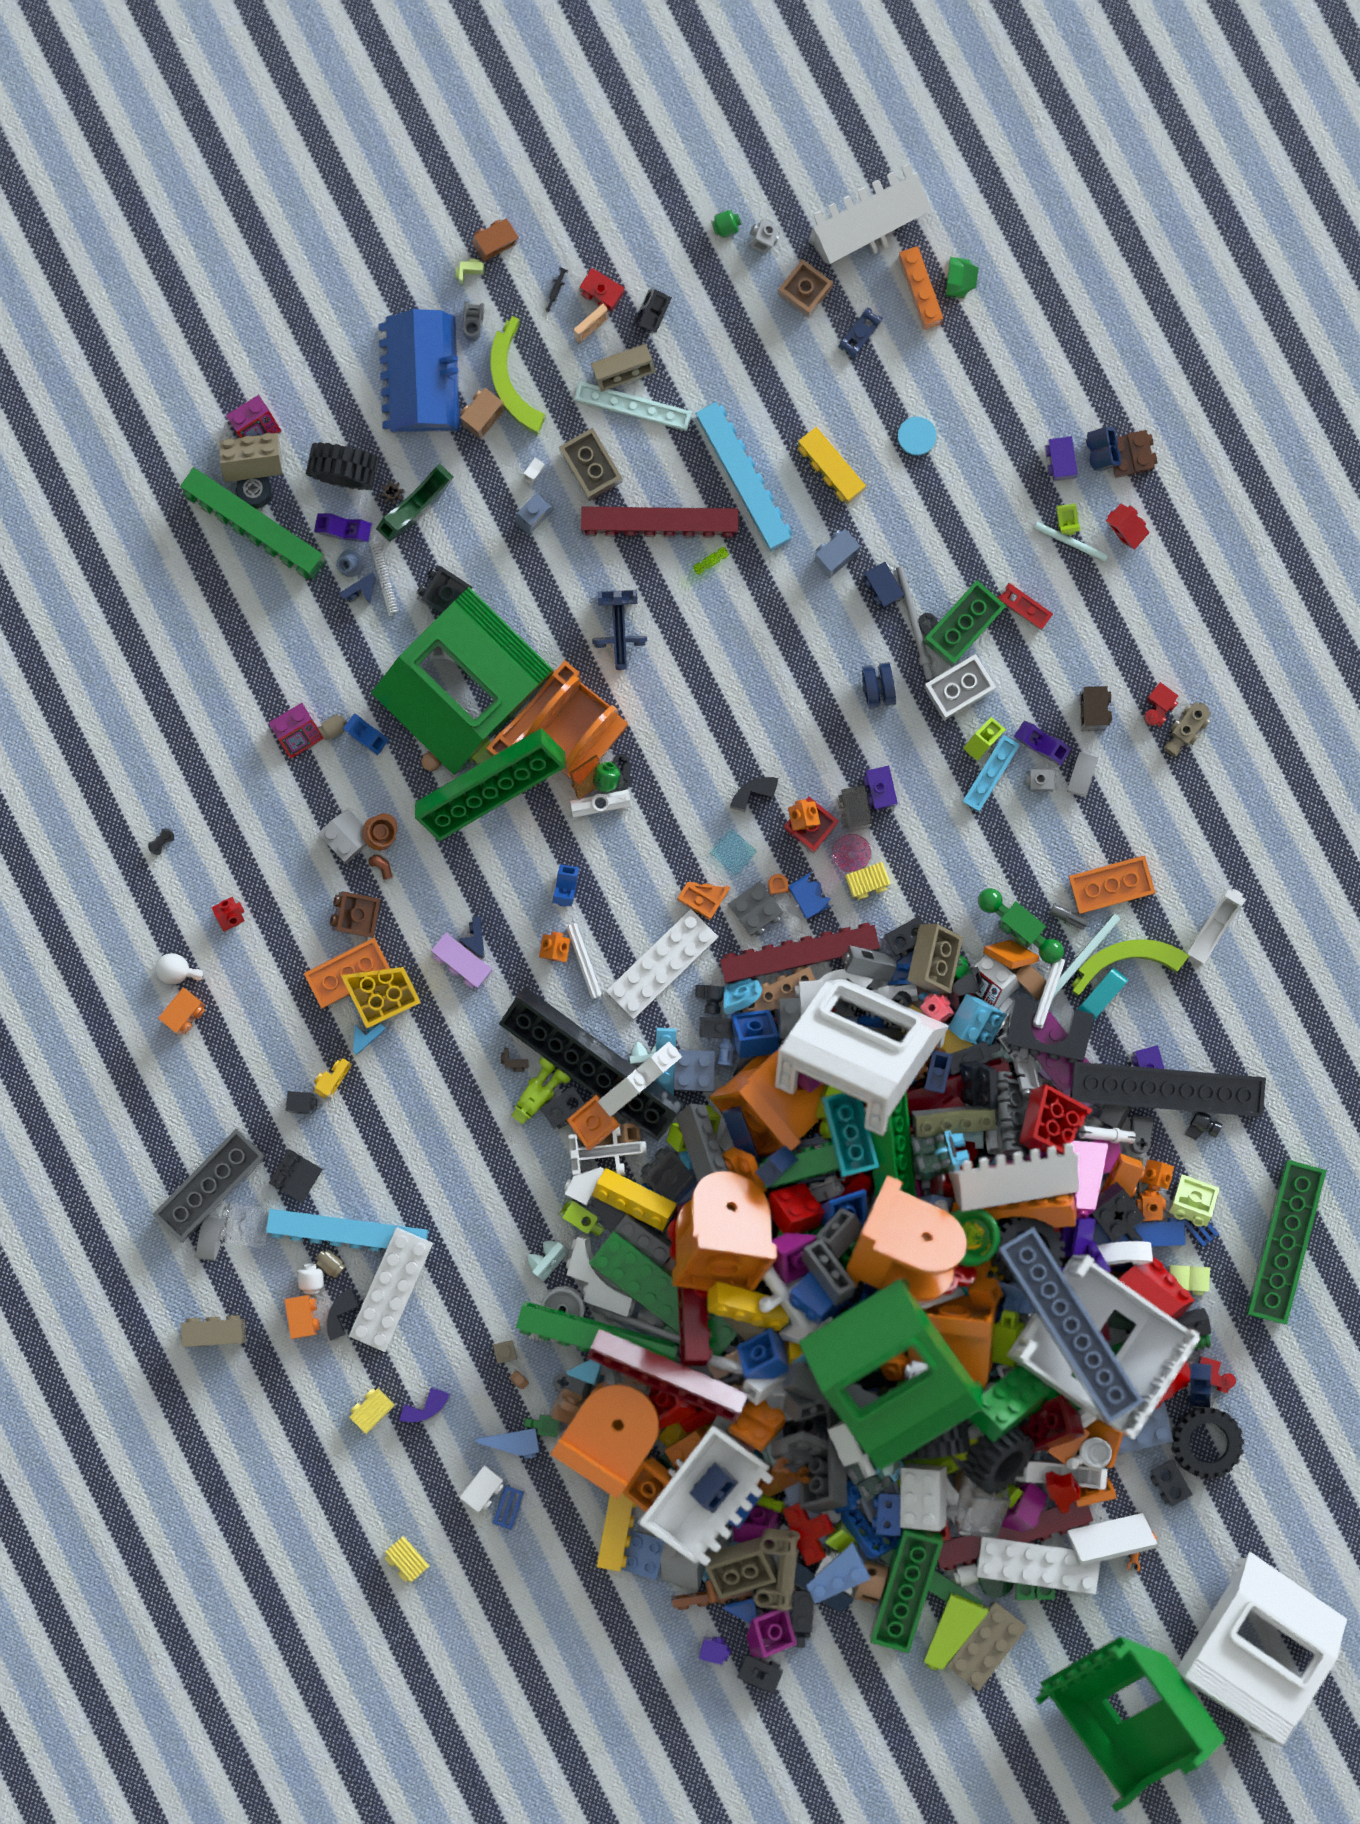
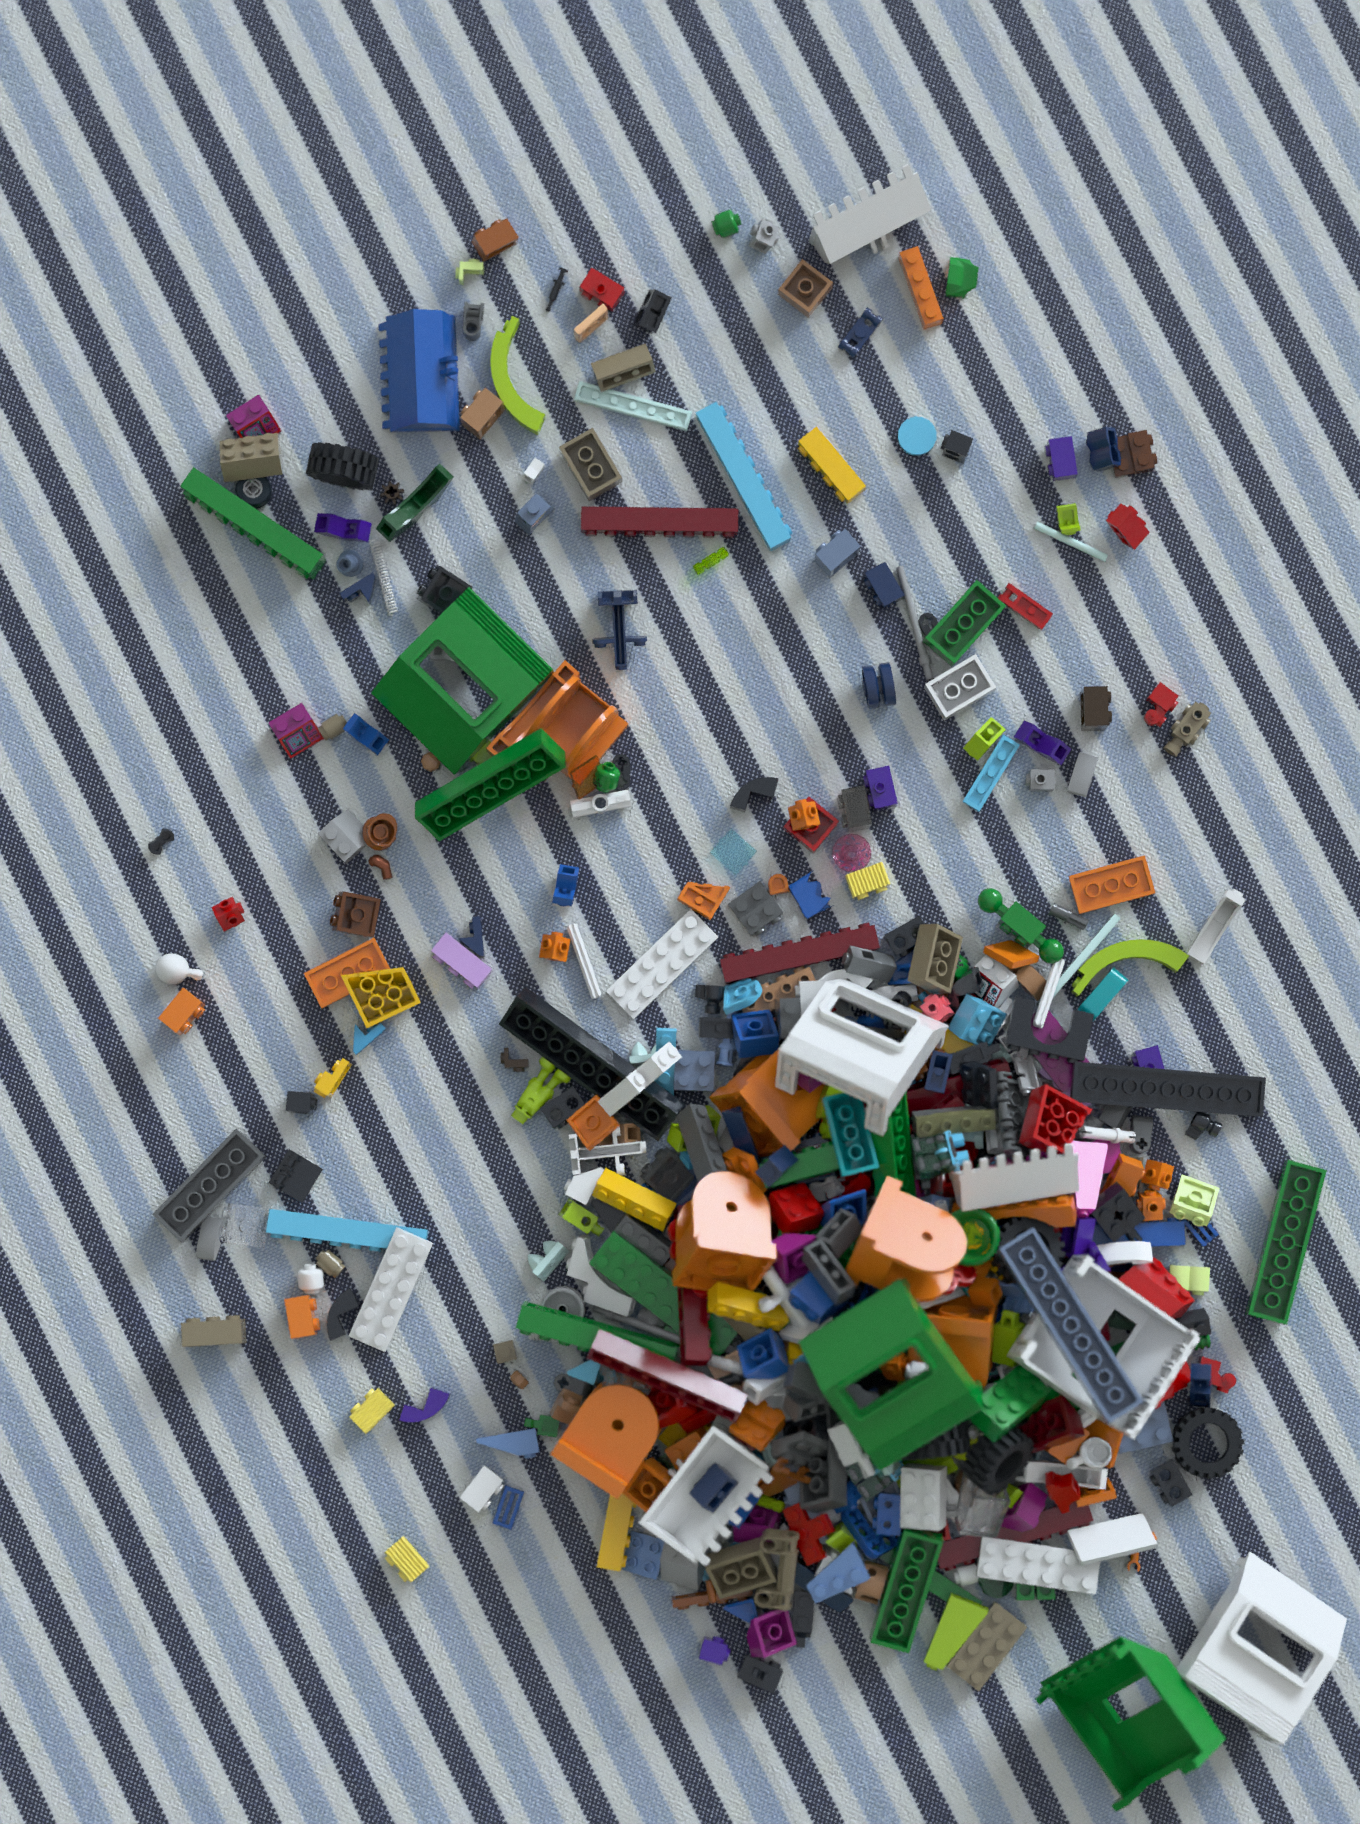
(956, 446): none -> black brick

